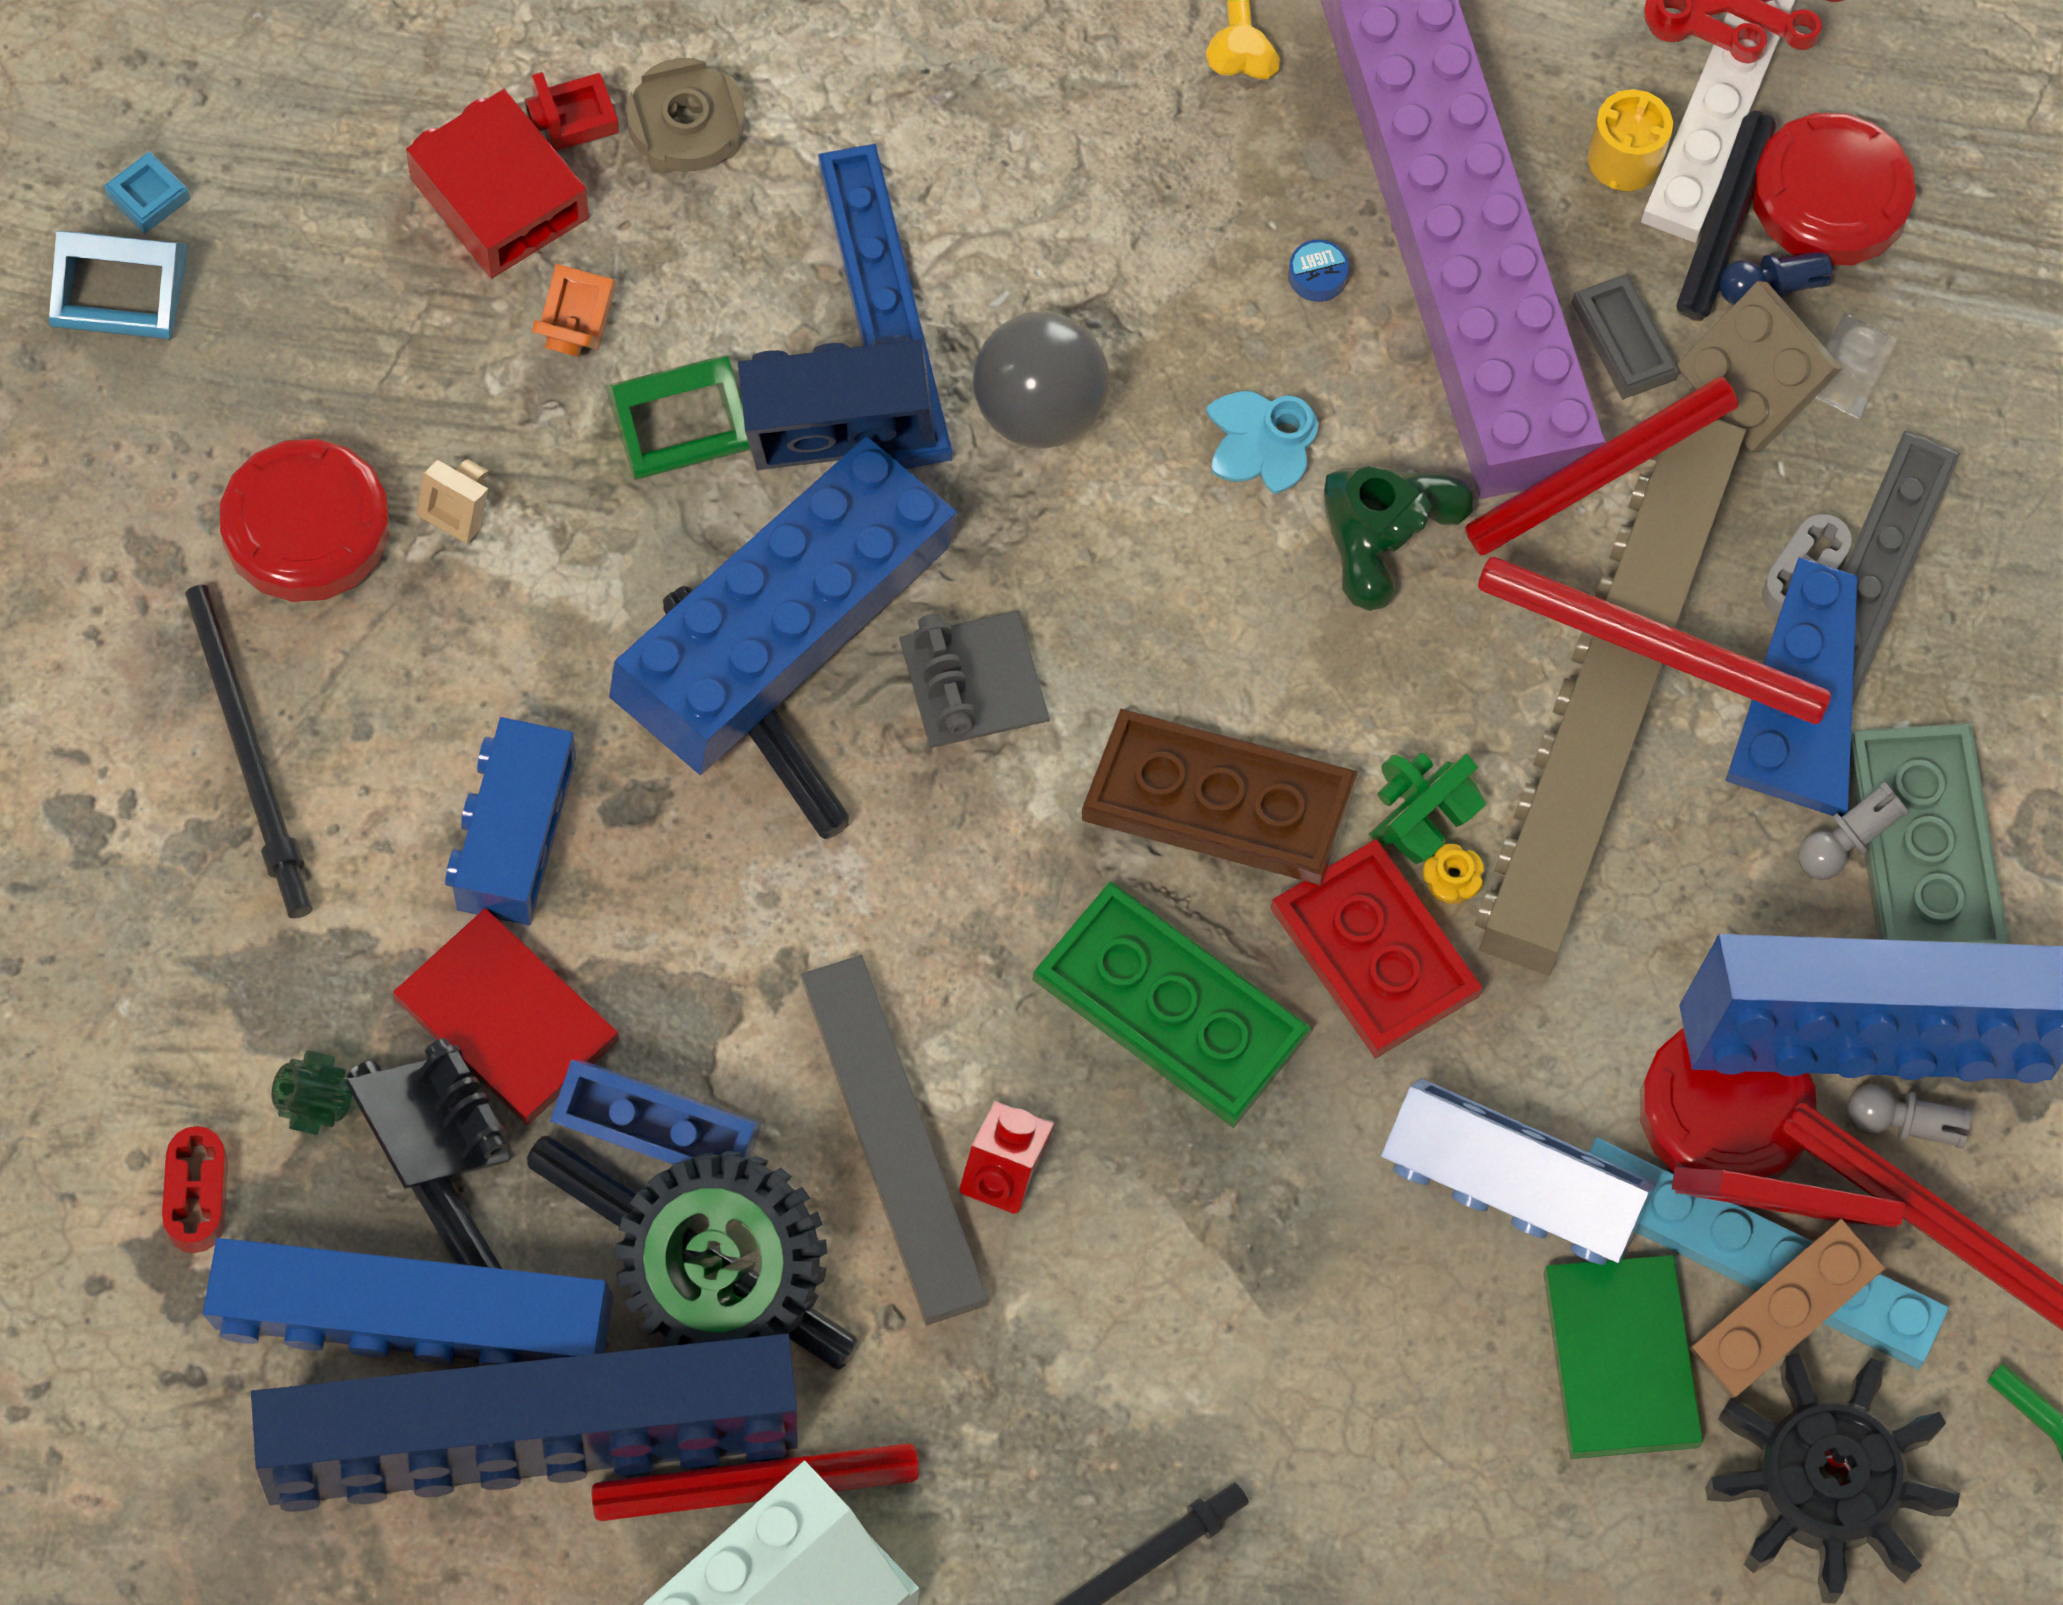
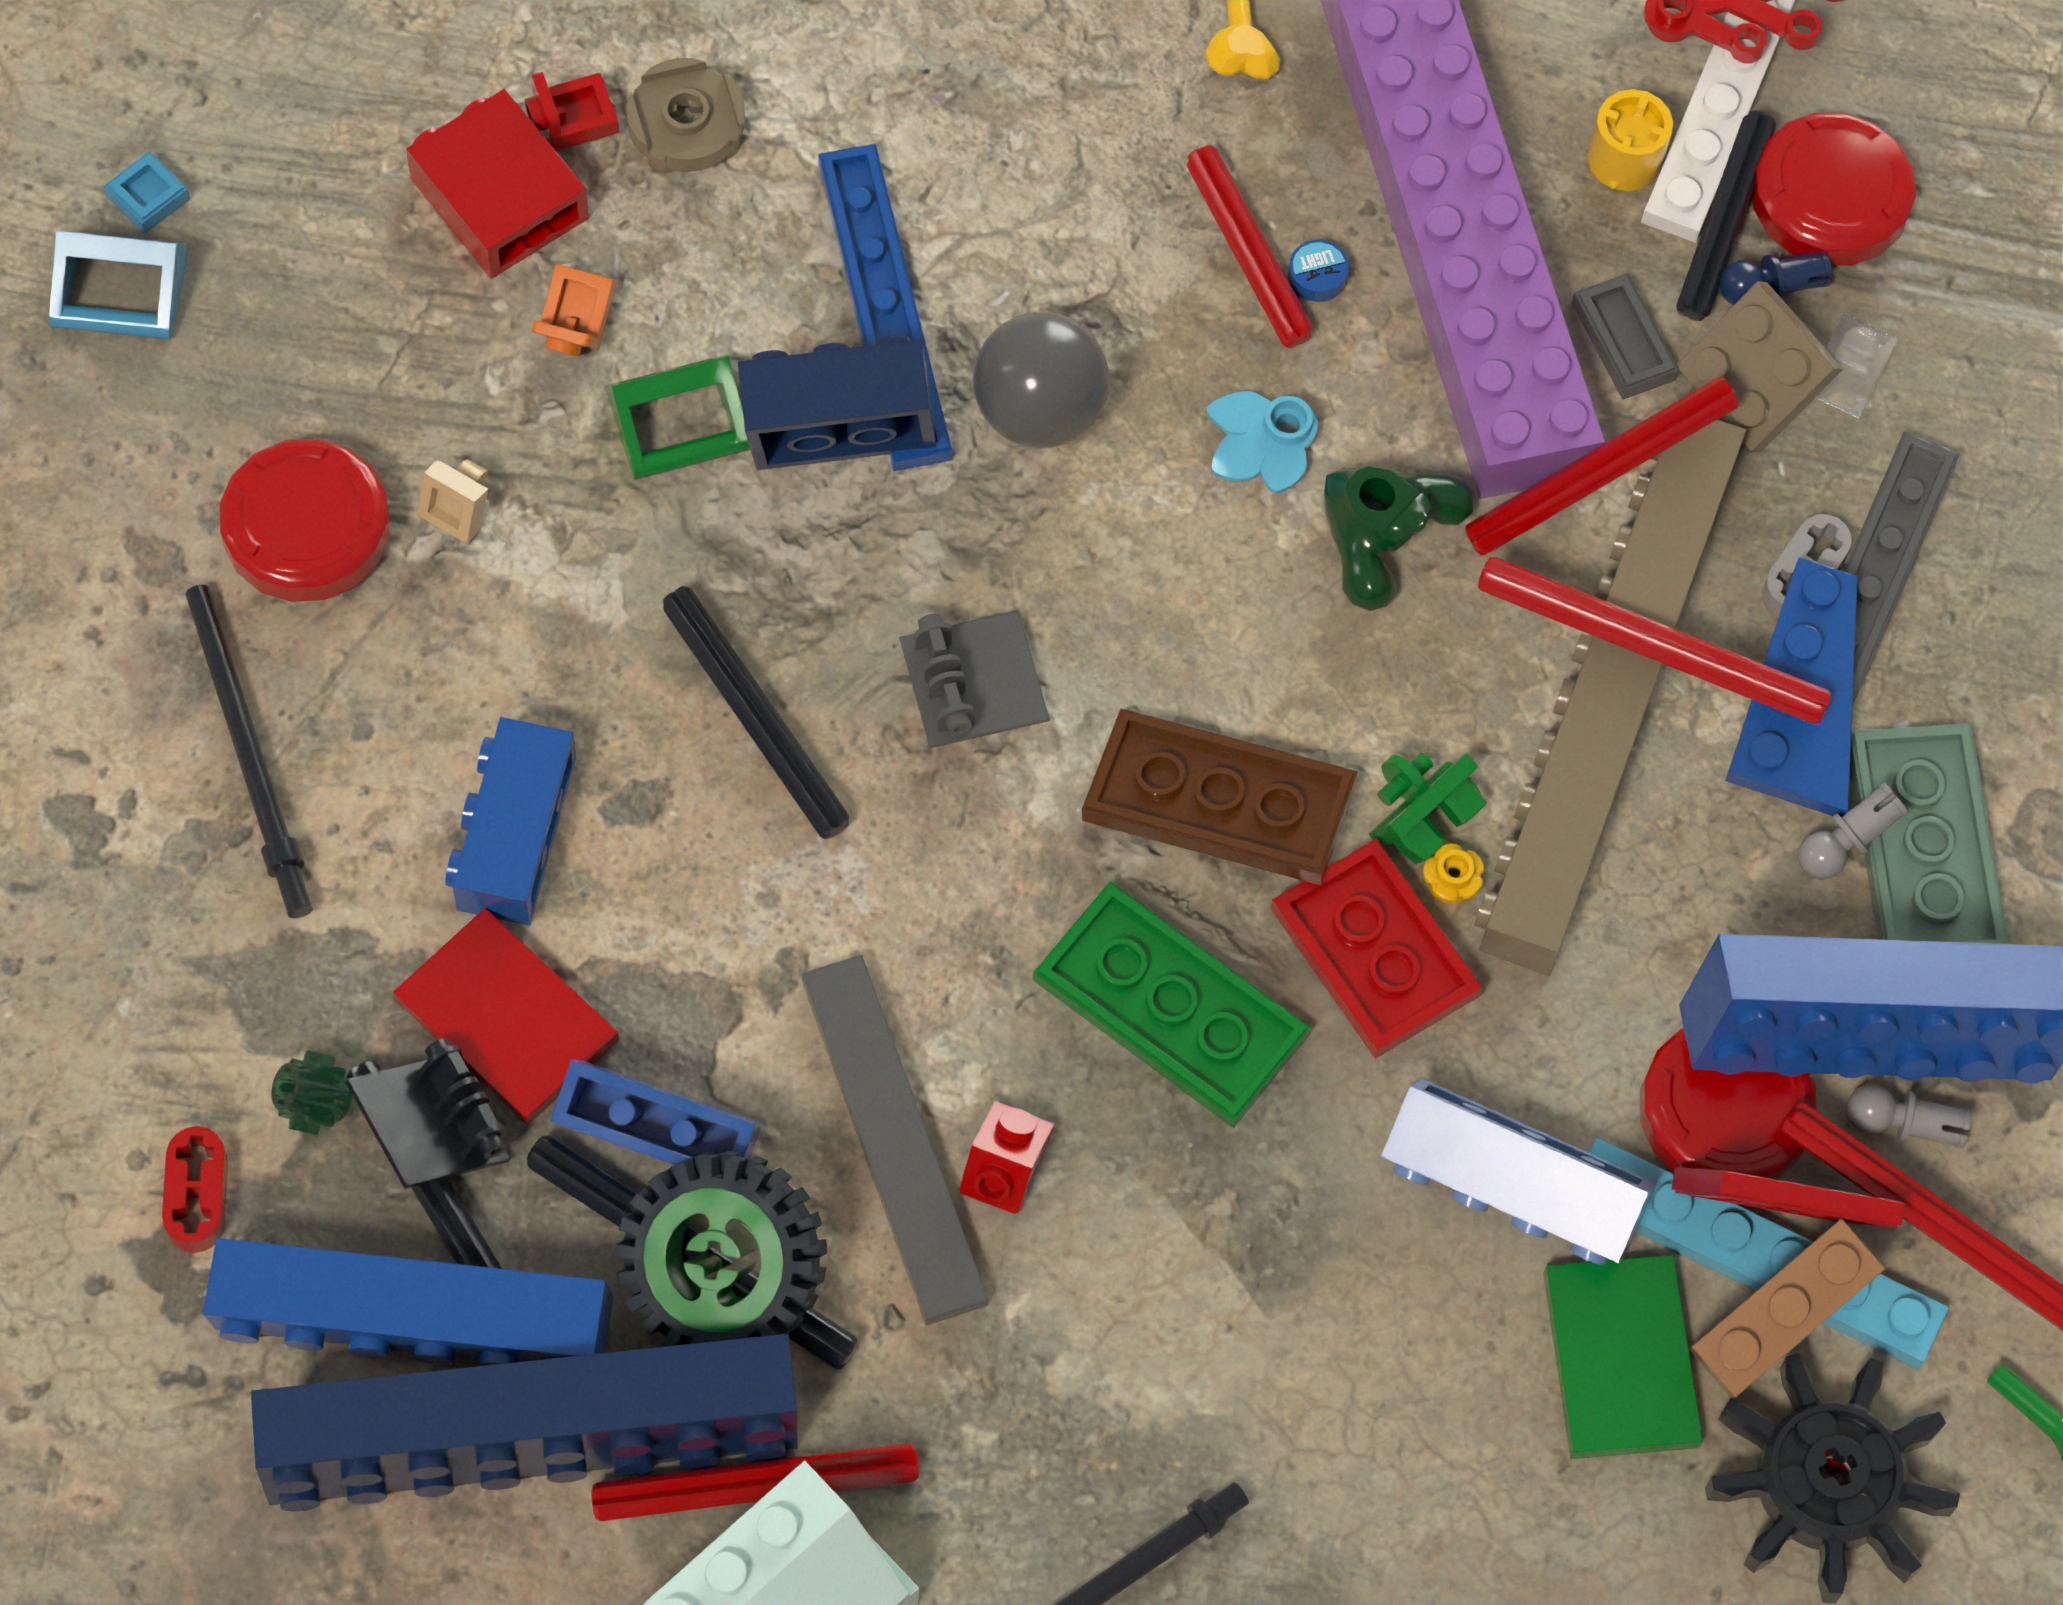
(782, 605): blue brick -> none
(1249, 246): none -> red axle

